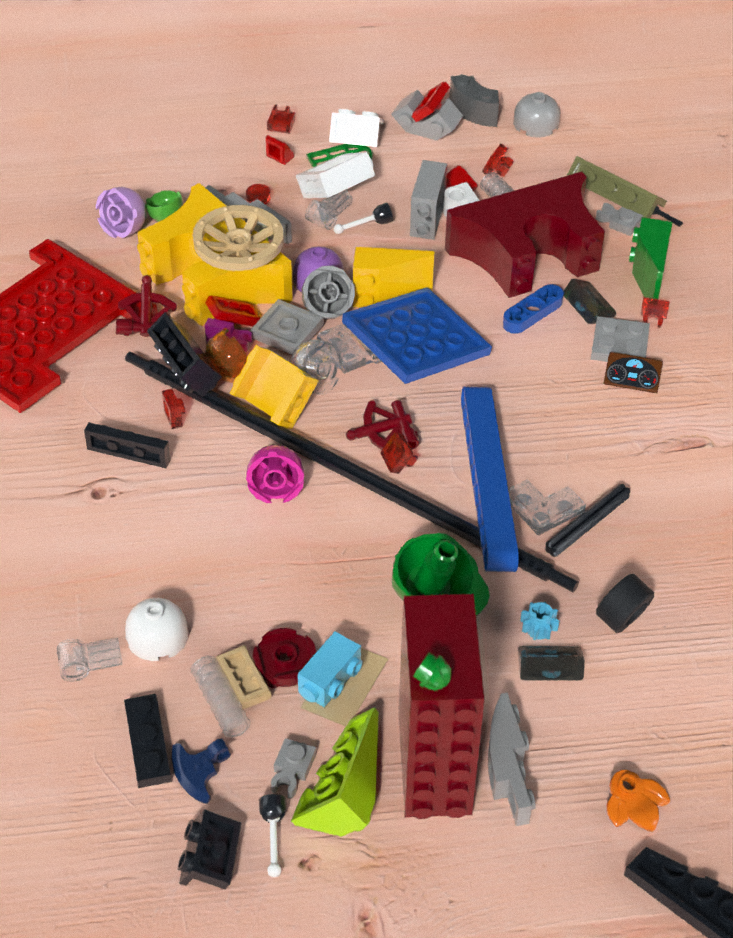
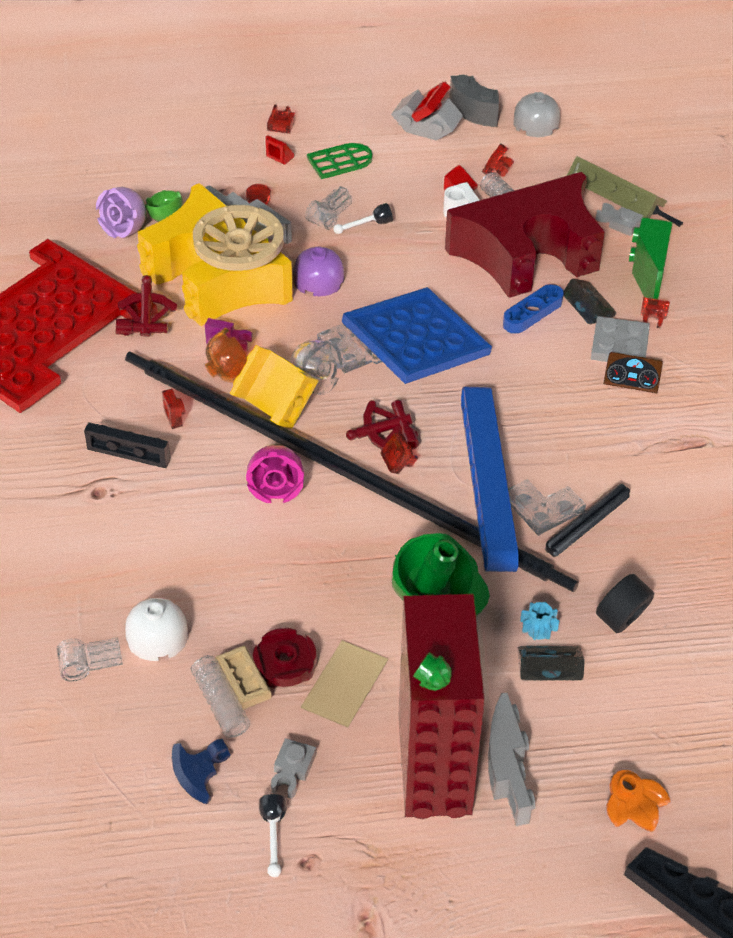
(147, 741): black plate -> none
(183, 355): black brick -> none
(209, 850): black bracket -> none
(232, 311): red plate -> none
(286, 326): light grey plate -> none
(328, 292): light grey cylinder -> none
(329, 669): medium azure brick -> none
(335, 175): white window -> none
(346, 784): lime wedge -> none
(355, 129): white bracket -> none
(389, 273): yellow slope -> none
(428, 199): light grey window -> none

